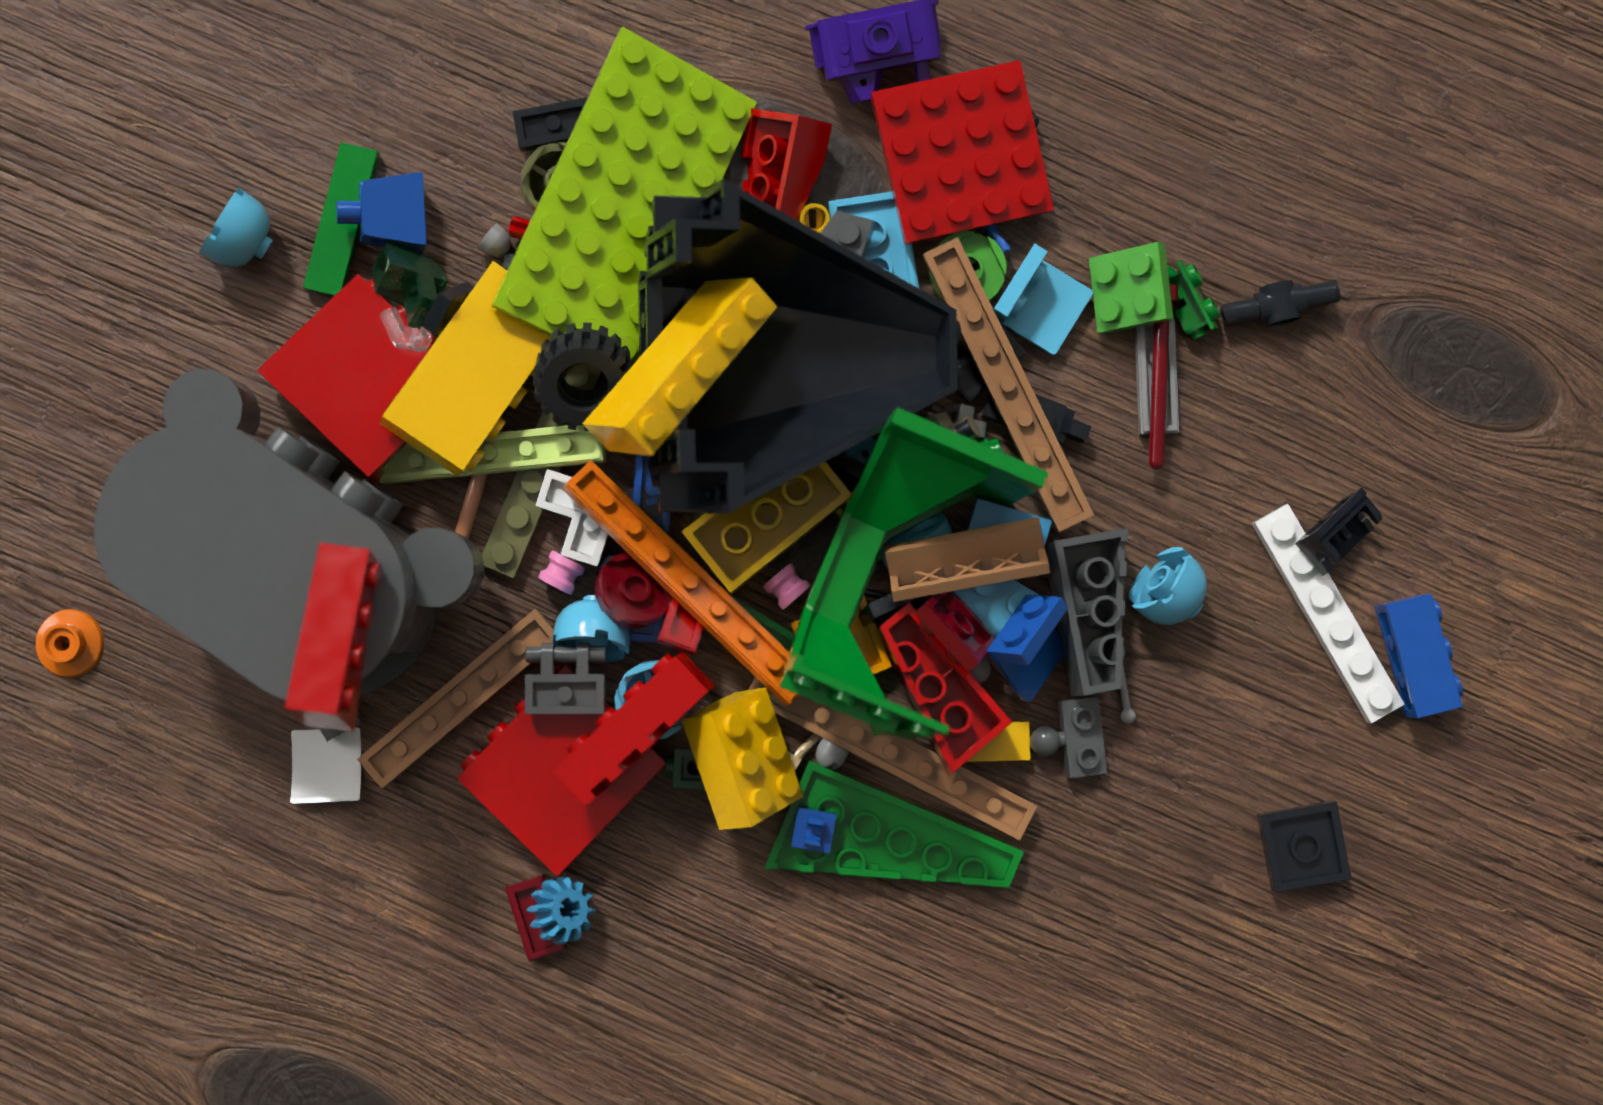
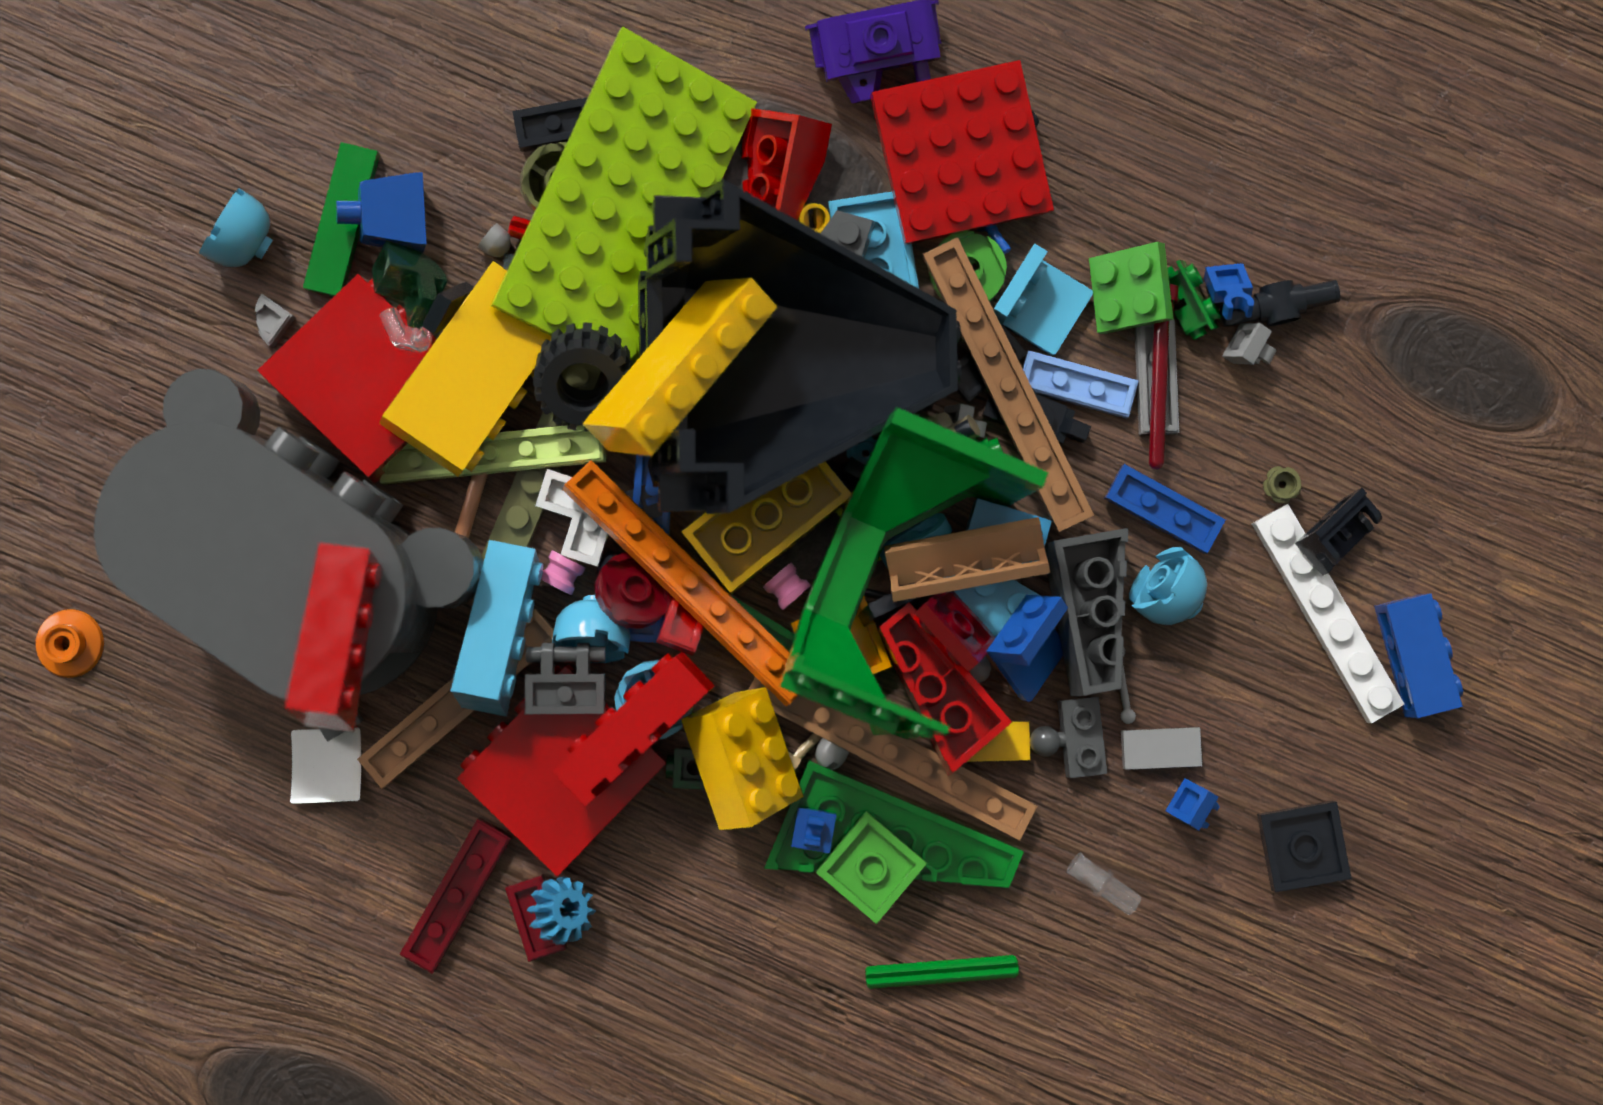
(271, 320): none -> light grey tile
(455, 895): none -> dark red tile
(496, 628): none -> medium azure wedge
(871, 867): none -> bright green plate
(942, 971): none -> green axle
(1080, 384): none -> light blue tile
(1104, 884): none -> clear axle
(1161, 748): none -> light grey tile
(1164, 509): none -> blue plate
(1192, 804): none -> blue tile
(1231, 286): none -> blue plate
(1250, 345): none -> light grey tile
(1291, 480): none -> olive plate

